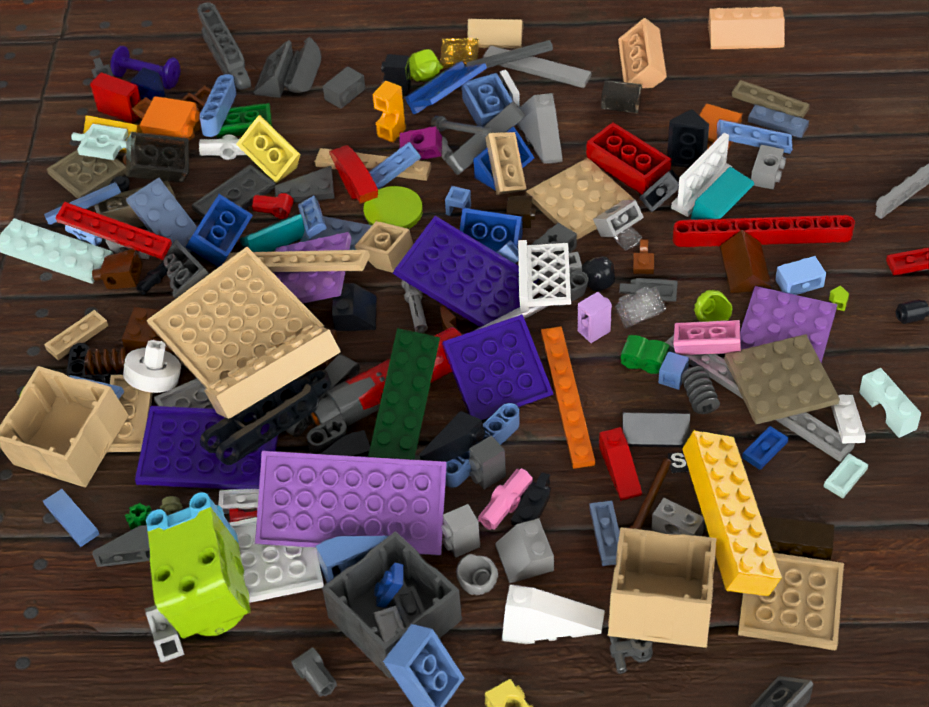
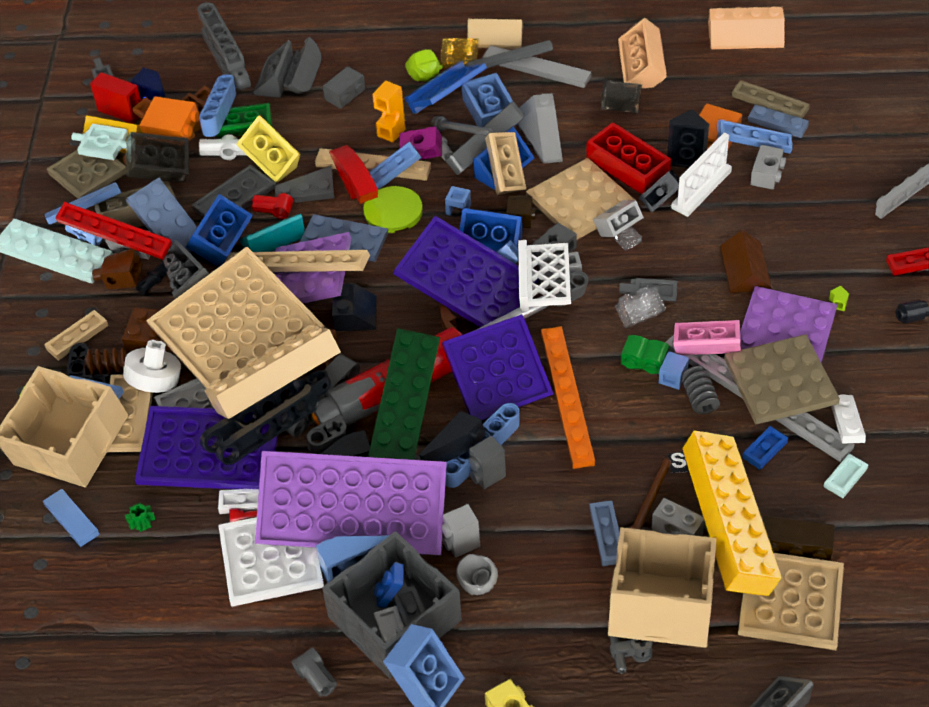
(121, 62): dark purple hose -> none
(122, 182): black plate -> none
(126, 549): dark grey slope -> none
(164, 635): light grey brick -> none
(171, 505): olive plate -> none
(197, 568): lime piece -> none
(312, 216): medium blue tile -> none
(386, 245): tan slope -> none
(397, 71): black brick -> none
(419, 320): light grey pin -> none
(505, 499): bright pink piece -> none
(510, 87): white tile -> none
(525, 551): light grey slope -> none
(533, 500): black hinge -> none
(542, 615): white wedge -> none
(594, 317): lavender brick -> none
(599, 272): black hair -> none
(619, 463): red slope -> none
(643, 261): dark orange plate -> none
(656, 427): slope -> none
(712, 306): lime hair -> none
(721, 195): teal slope -> none
(766, 230): red beam -> none
(800, 276): light blue brick -> none
(900, 411): light aqua arch -> none

